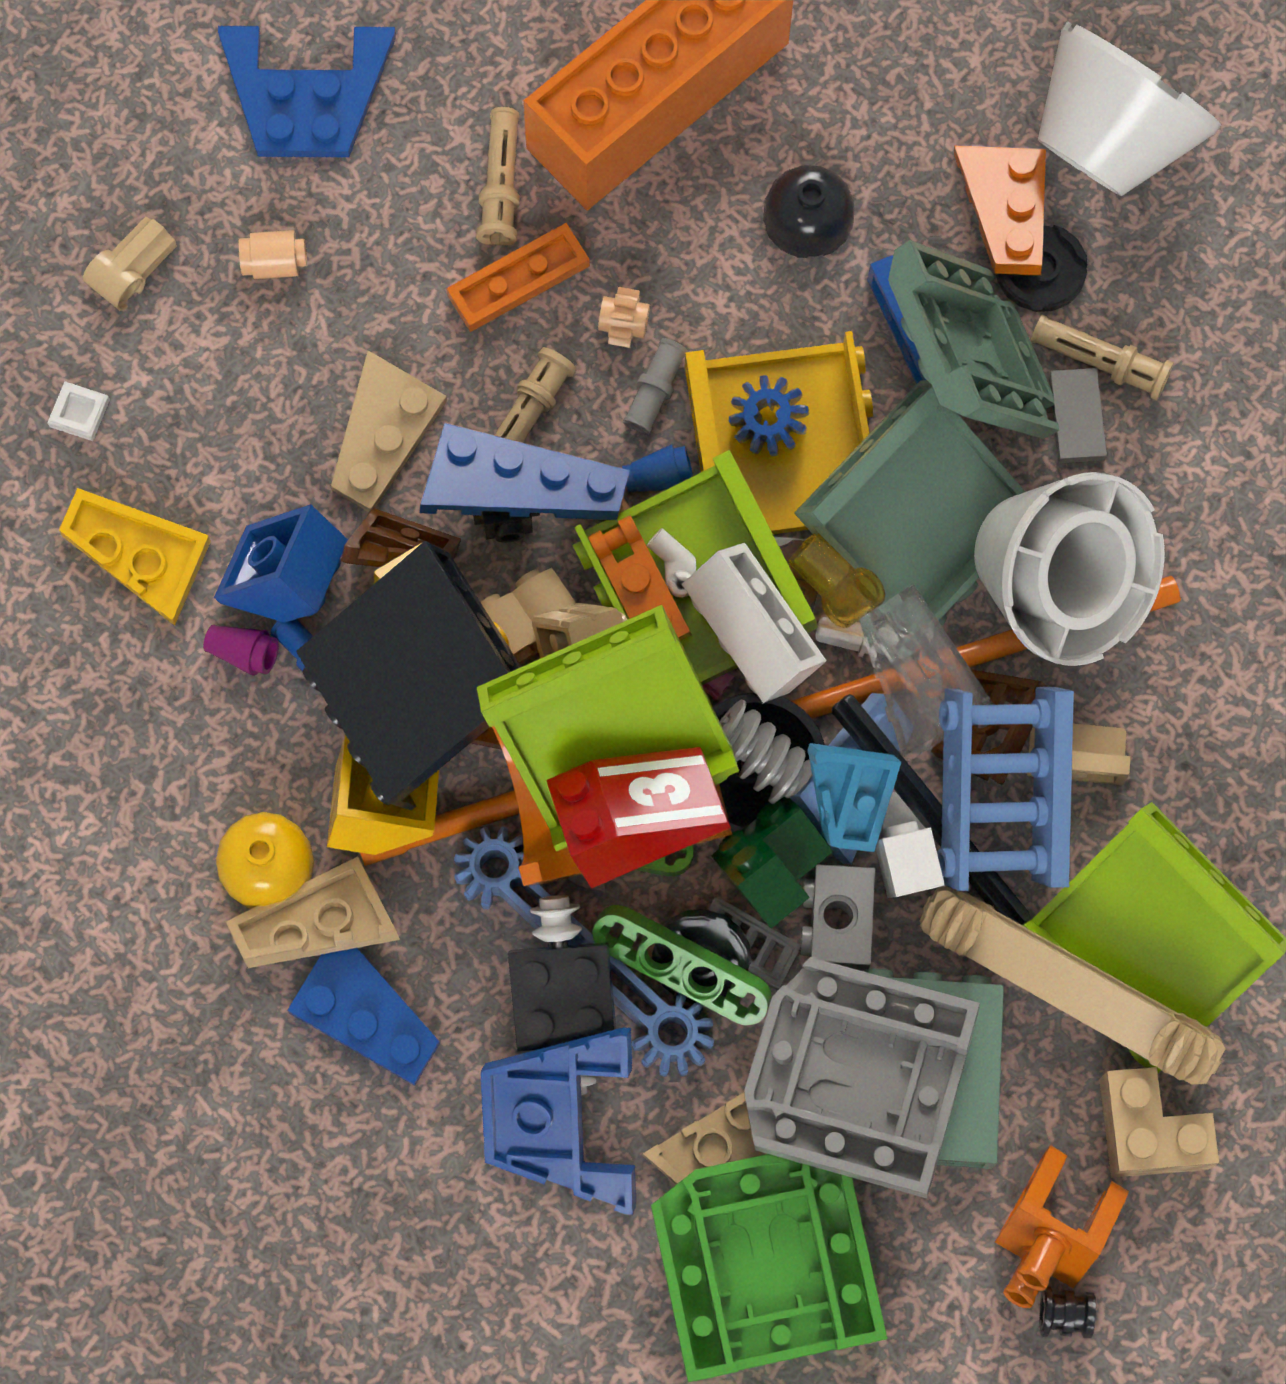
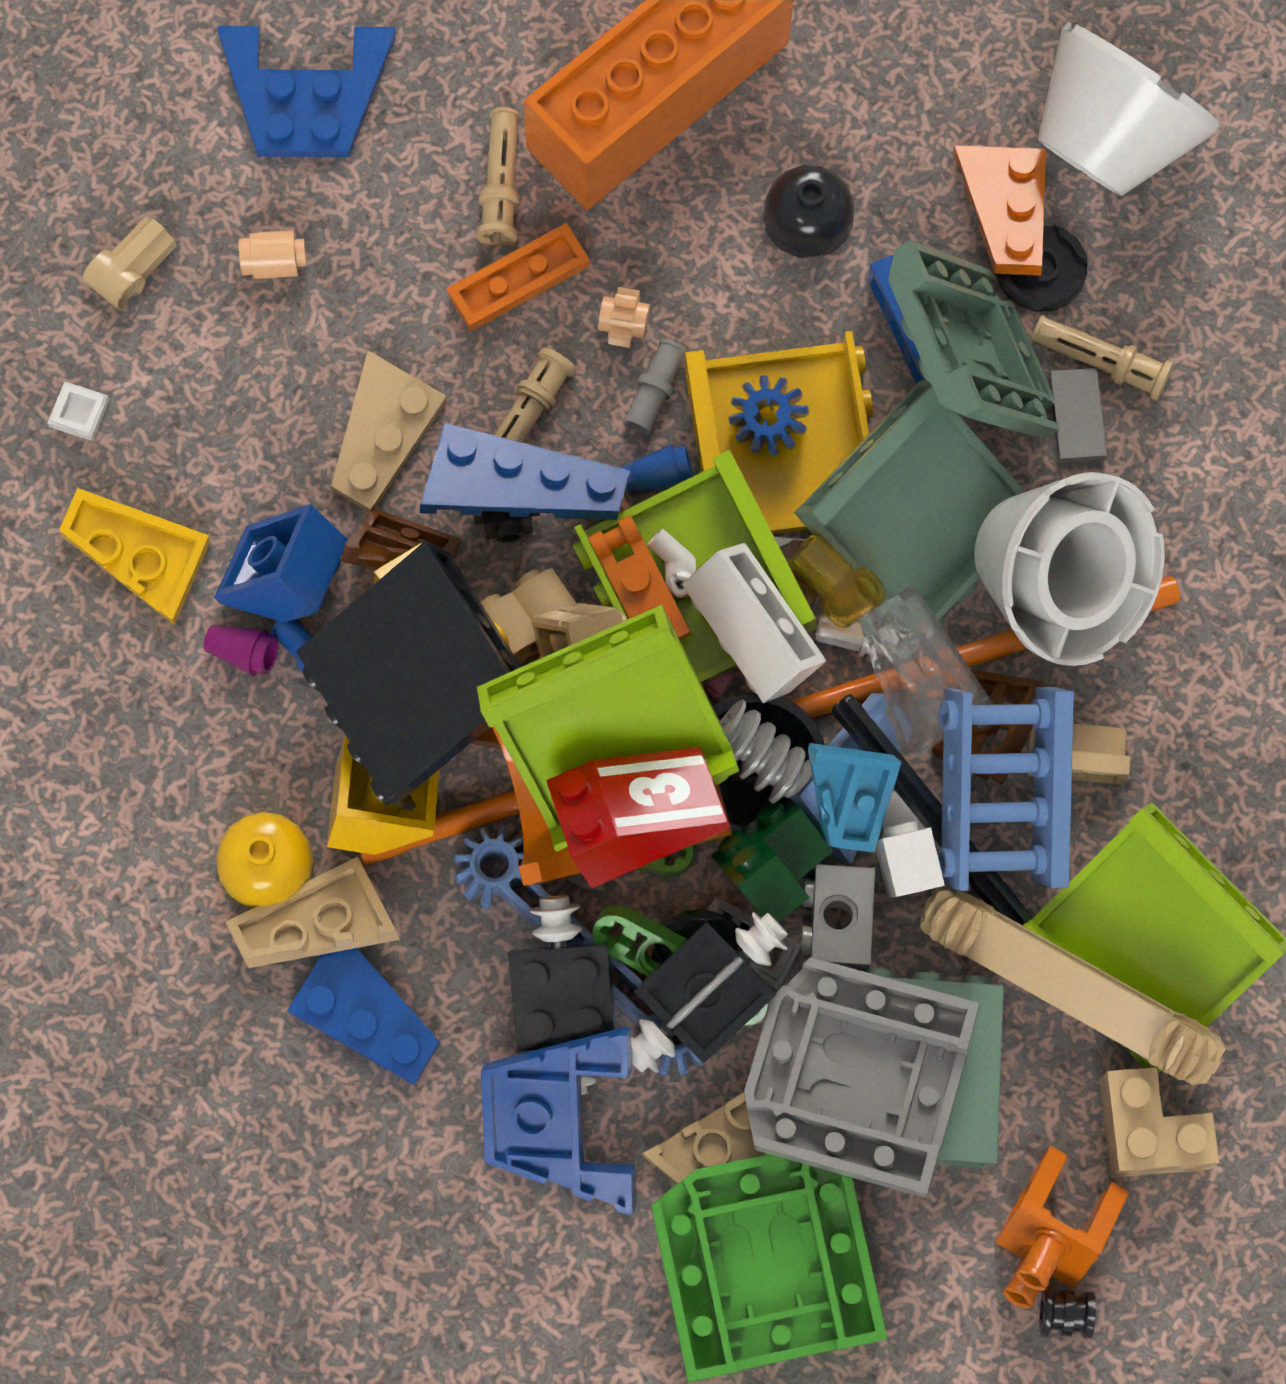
(705, 991): none -> black plate

